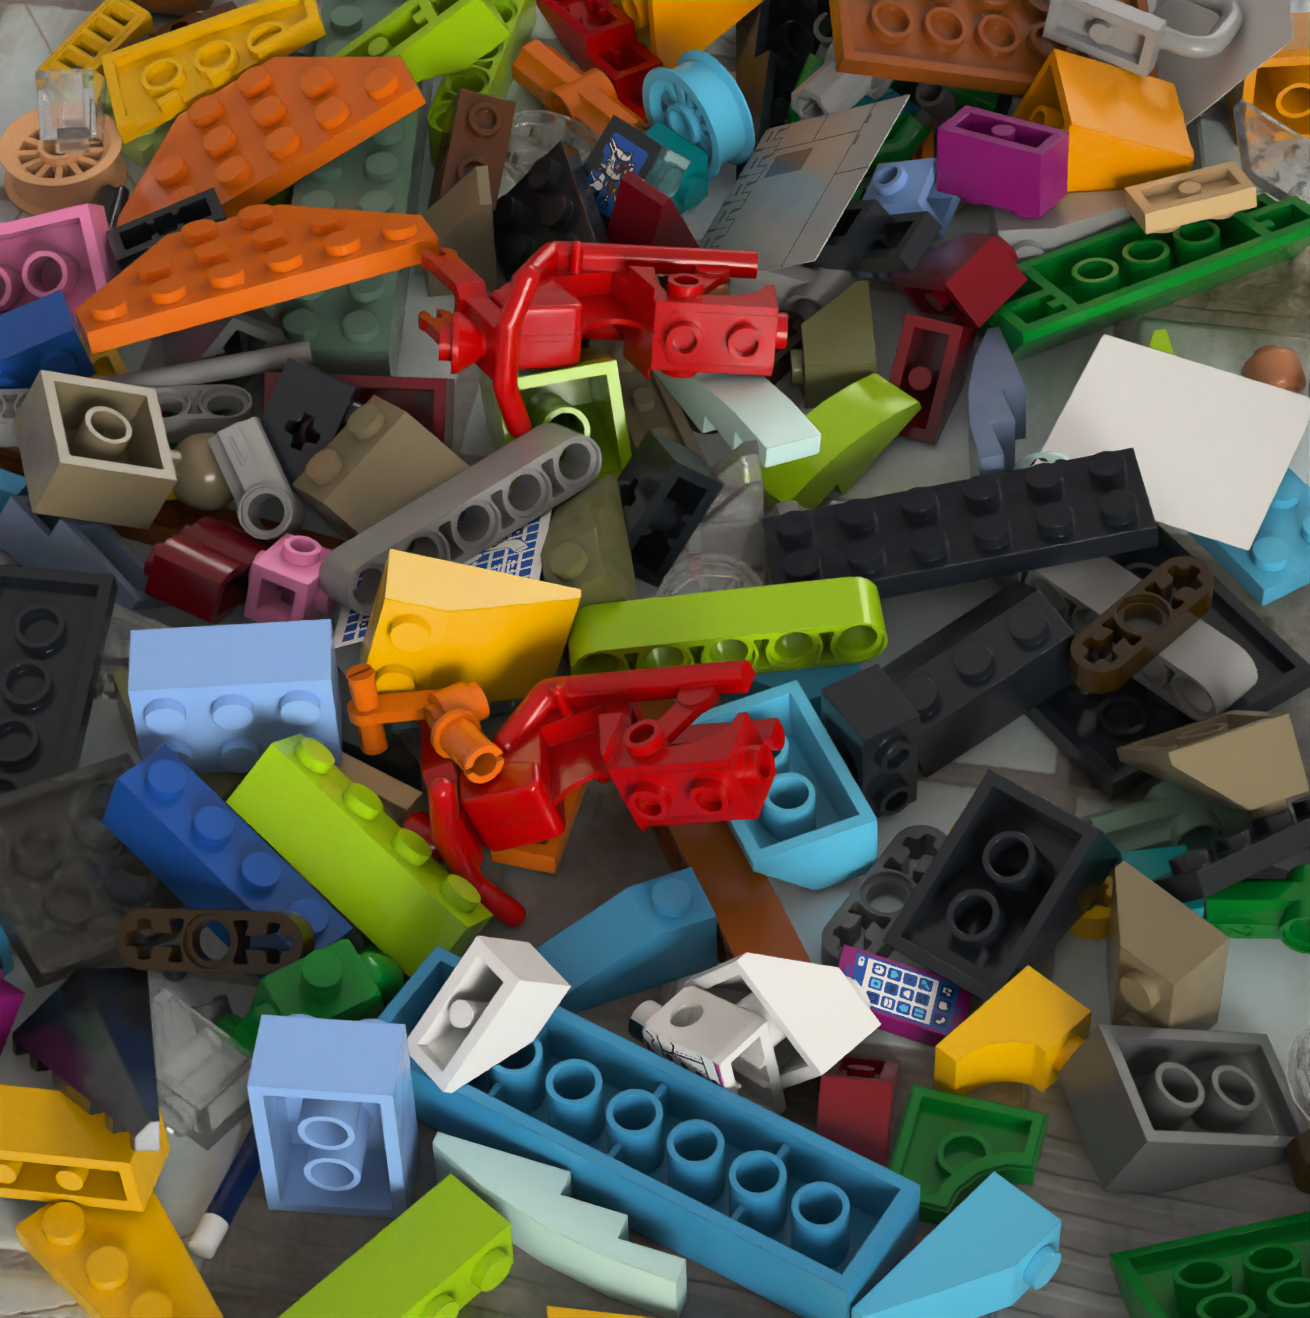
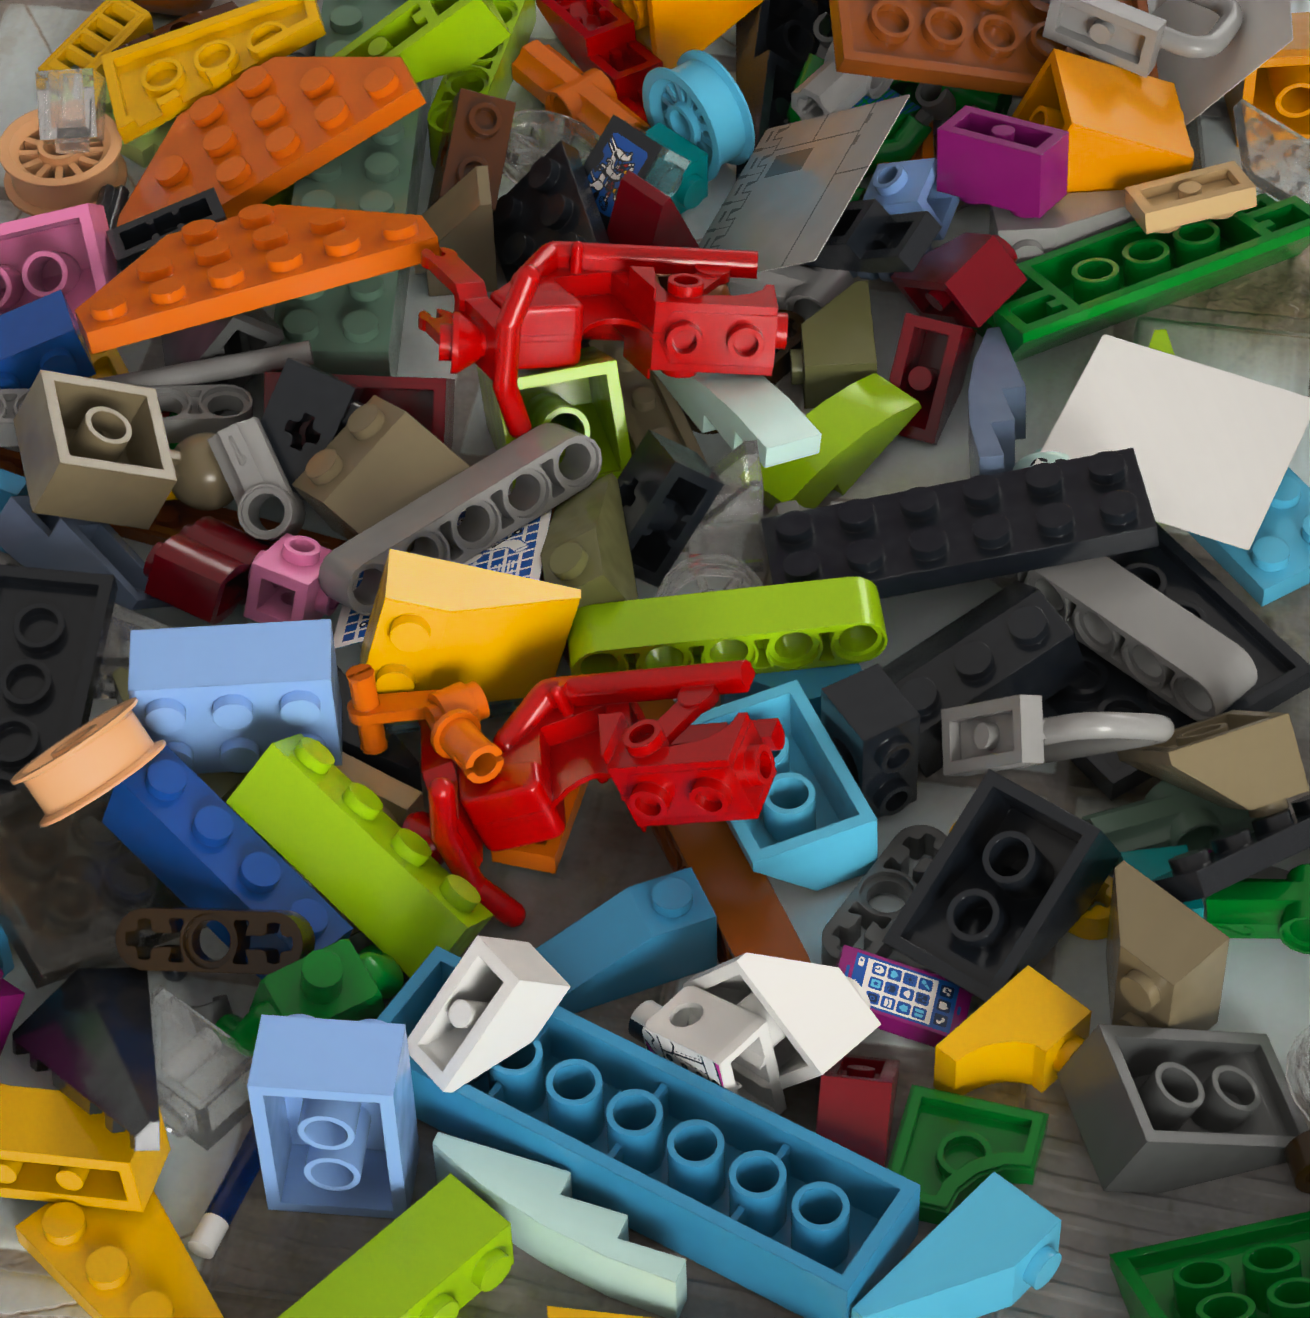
(88, 762): none -> light nougat wheel
(1015, 735): none -> light grey bar
(1136, 649): dark brown beam -> none
(1276, 367): nougat piece -> none

